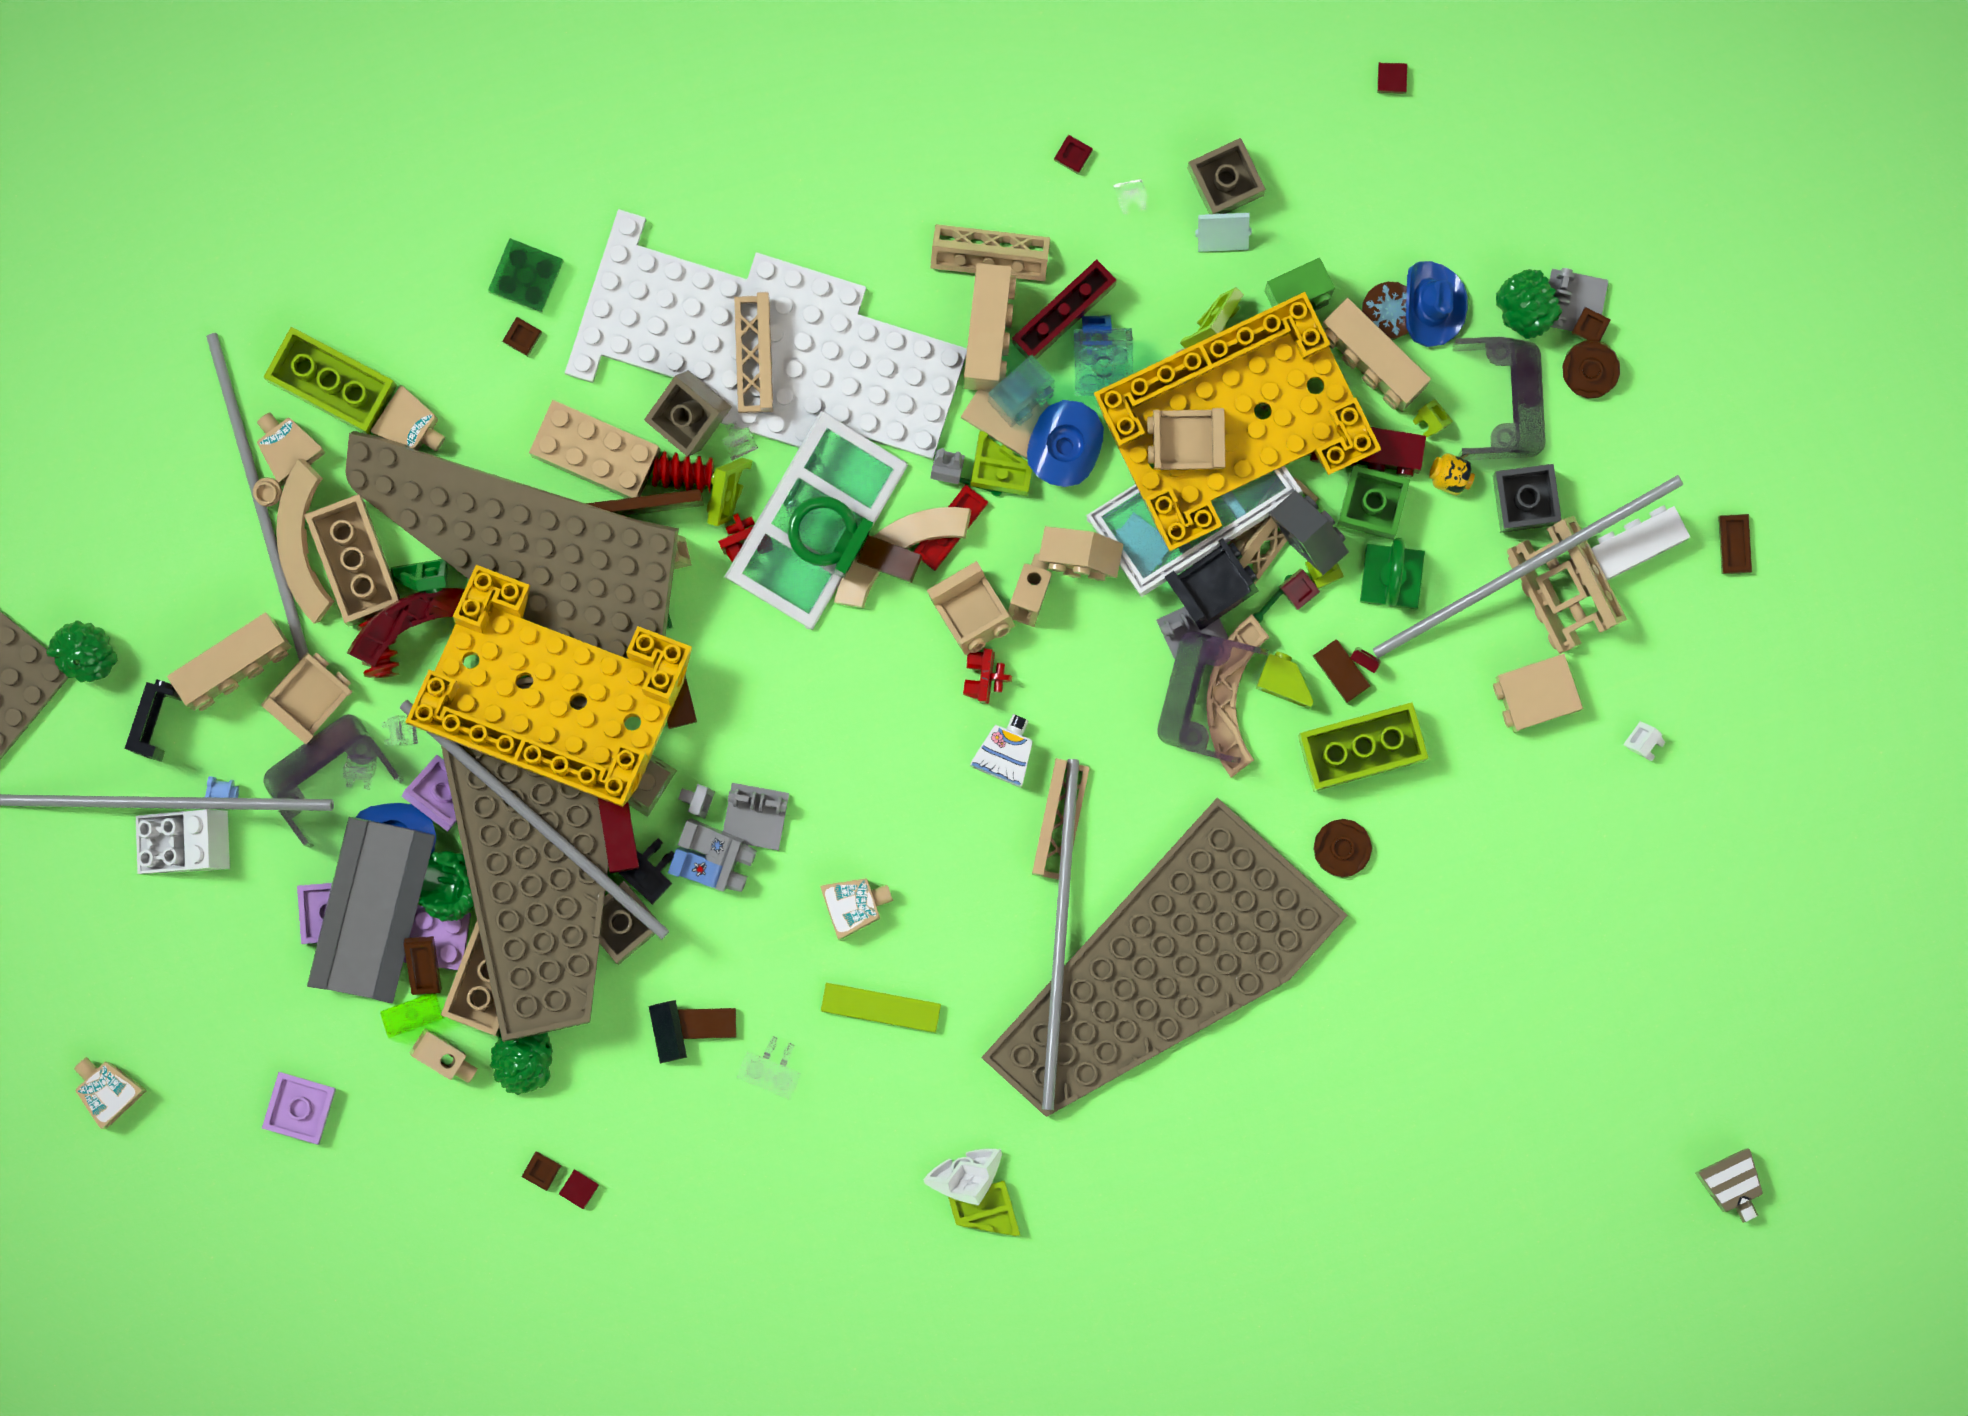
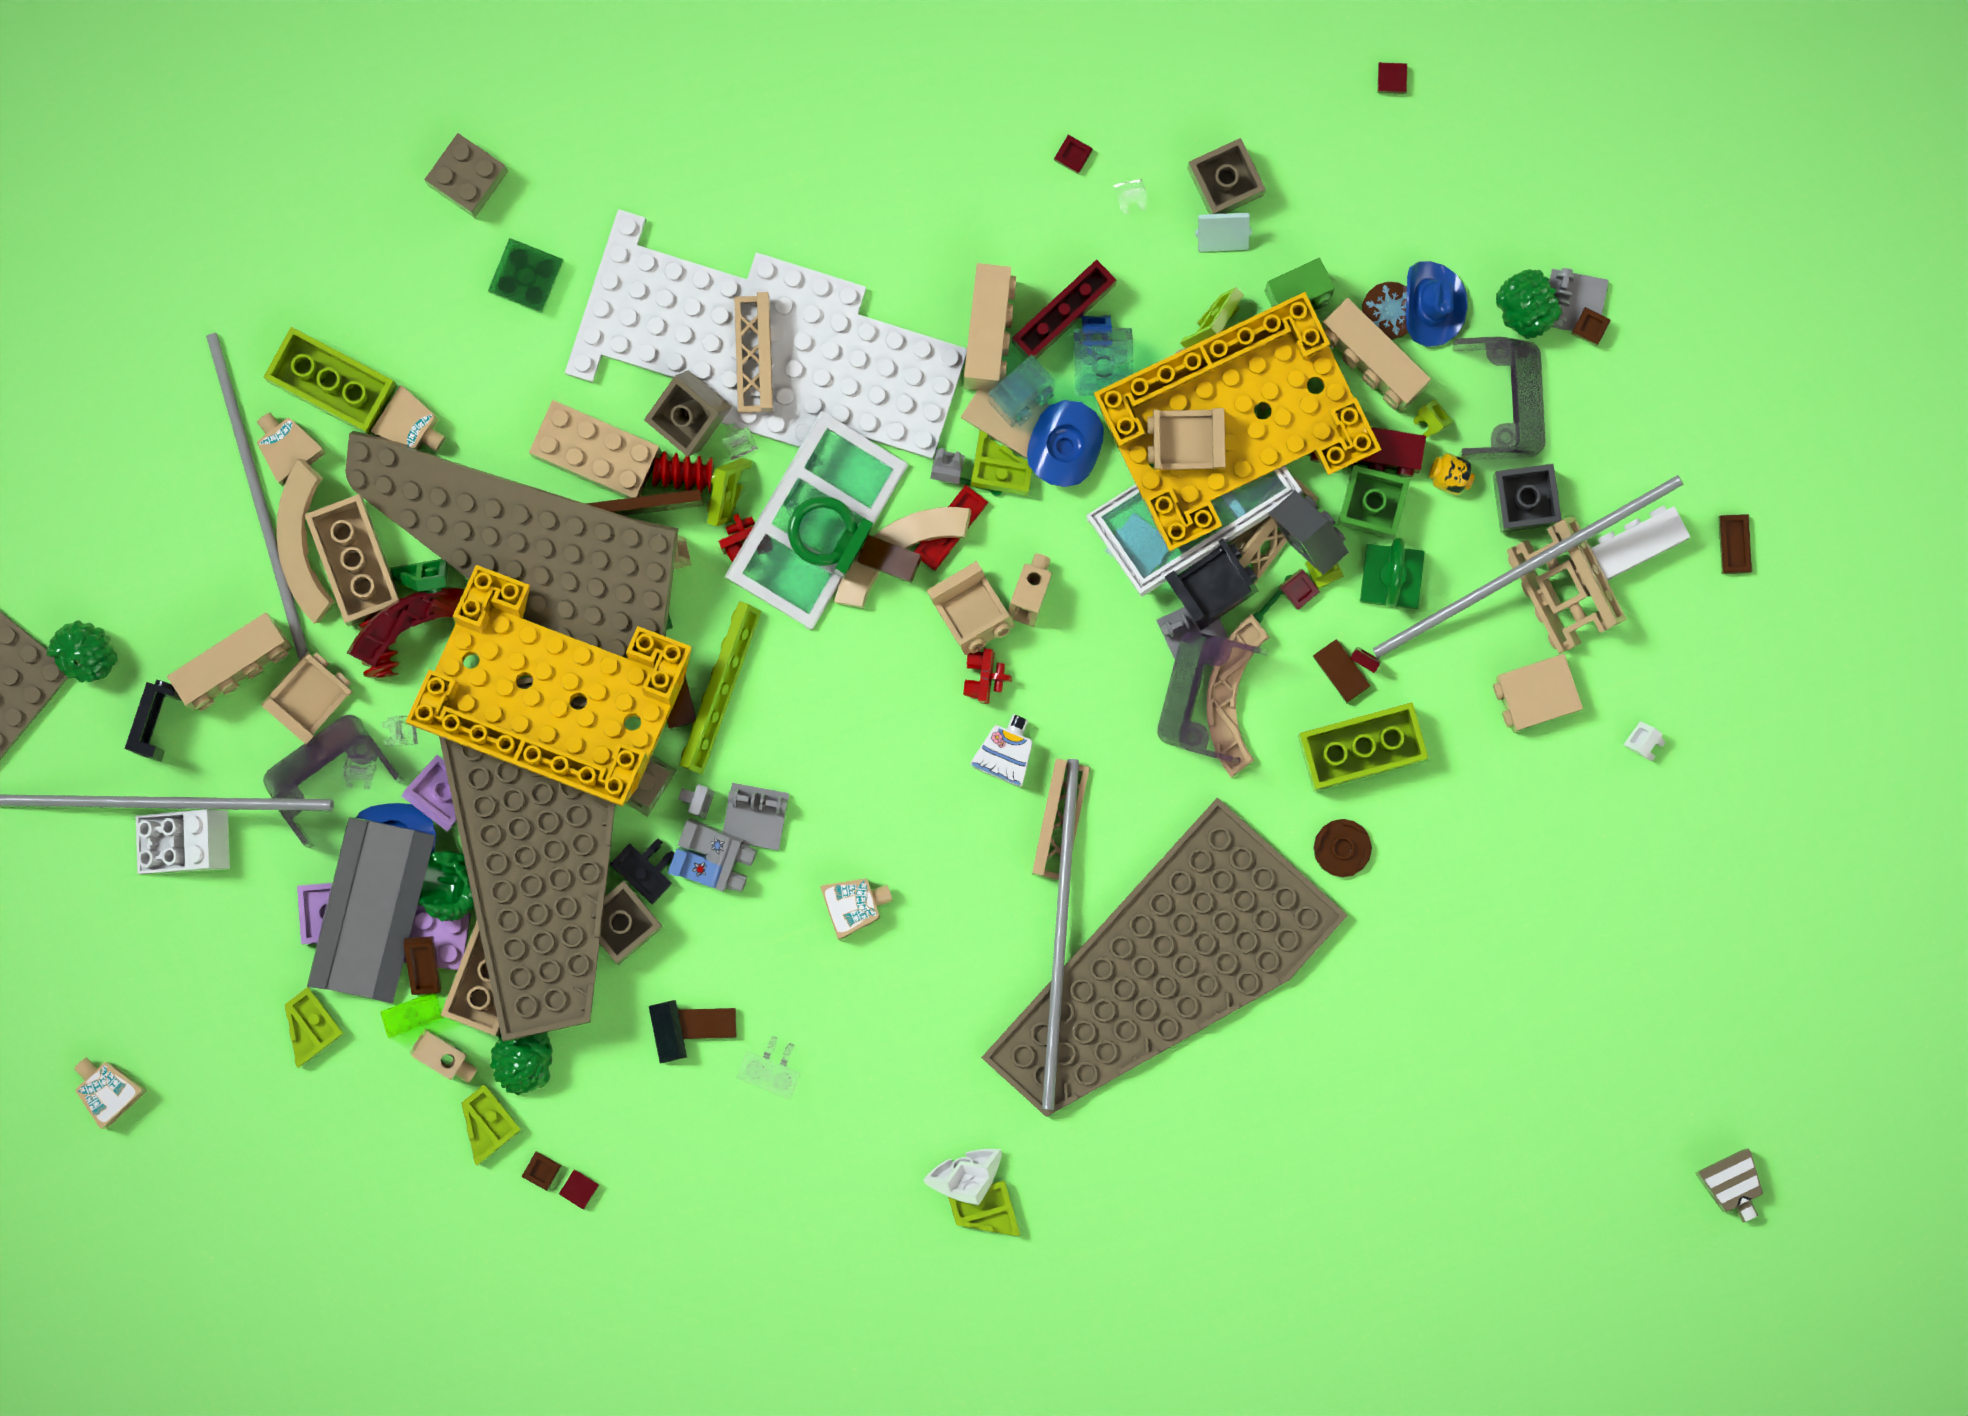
(221, 789): light blue brick -> none
(267, 491): tan plate -> none
(298, 1108): lavender plate -> none
(309, 1026): none -> lime wing
(466, 175): none -> dark tan brick
(487, 1123): none -> lime wing
(522, 336): reddish brown tile -> none
(549, 832): light grey piece -> none
(618, 836): dark red tile -> none
(720, 688): none -> lime plate
(880, 1007): lime tile -> none
(964, 255): tan fence -> none
(1080, 553): tan brick -> none
(1284, 680): lime slope -> none
(1591, 368): reddish brown tile -> none

